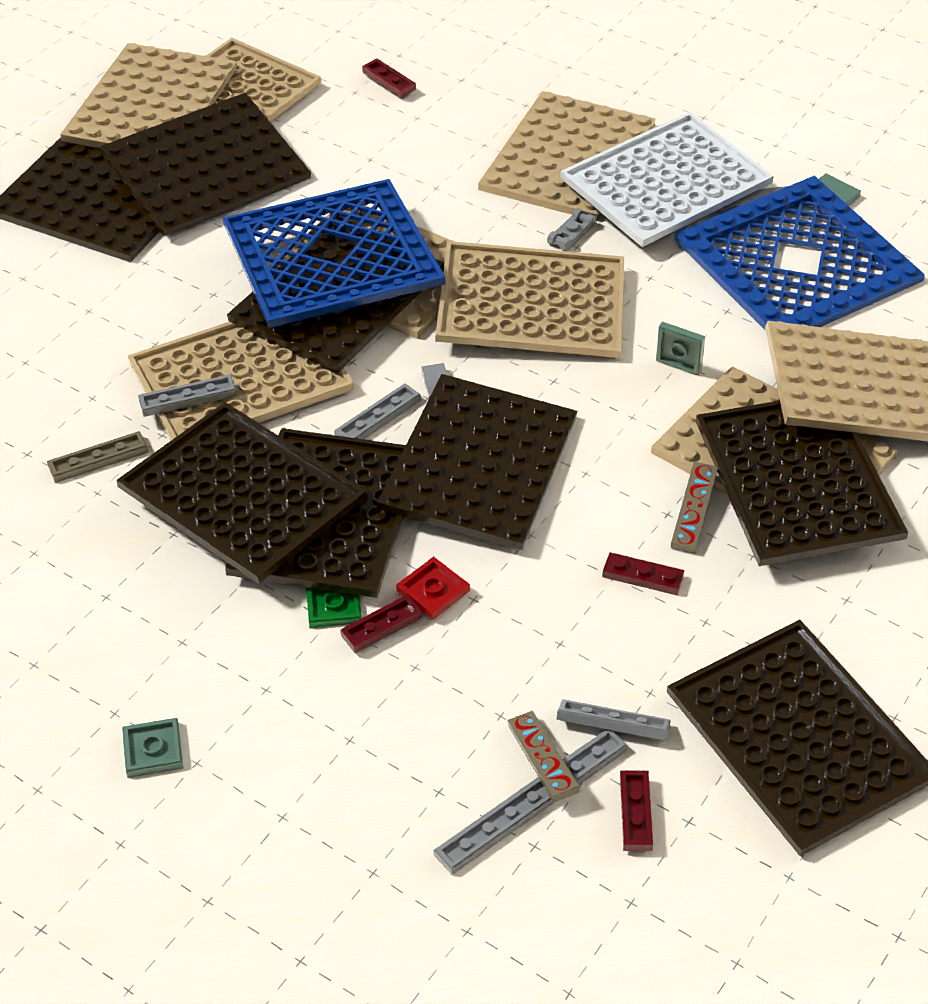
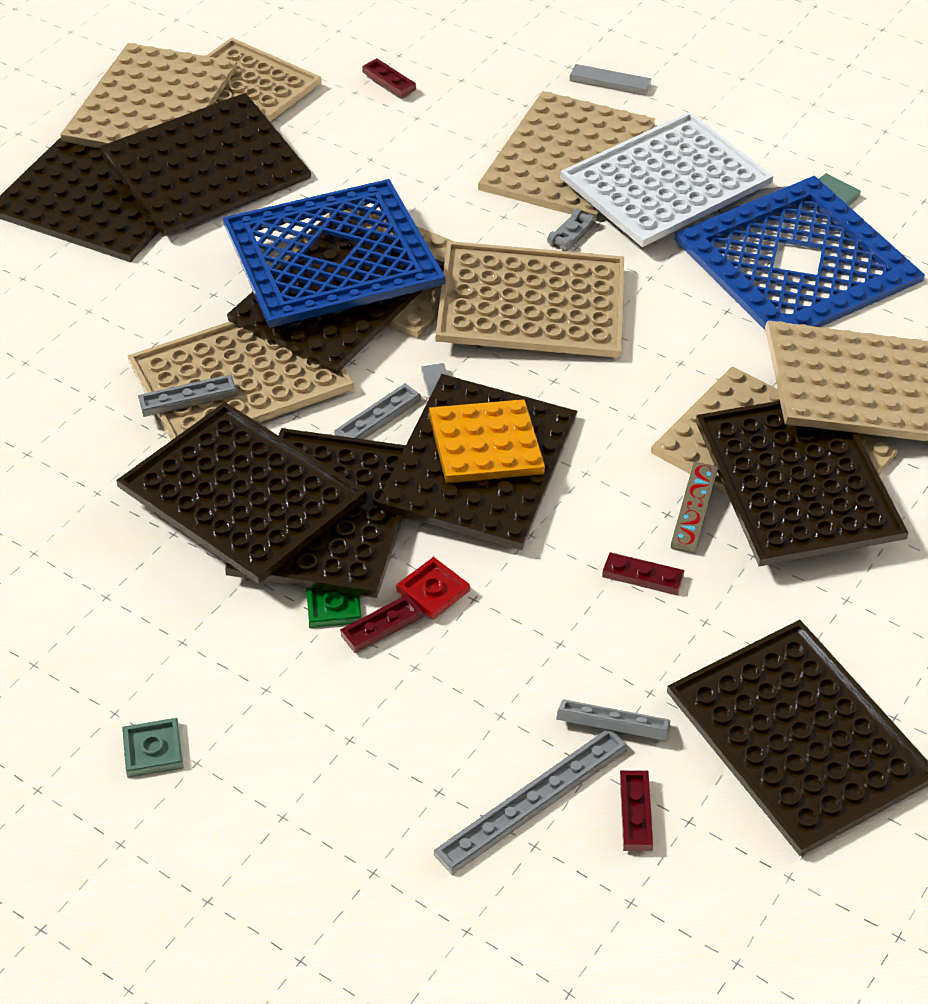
(97, 456): dark tan tile -> none
(486, 441): none -> light orange plate
(543, 756): dark tan tile -> none
(610, 79): none -> light grey tile
(680, 348): sand green tile -> none

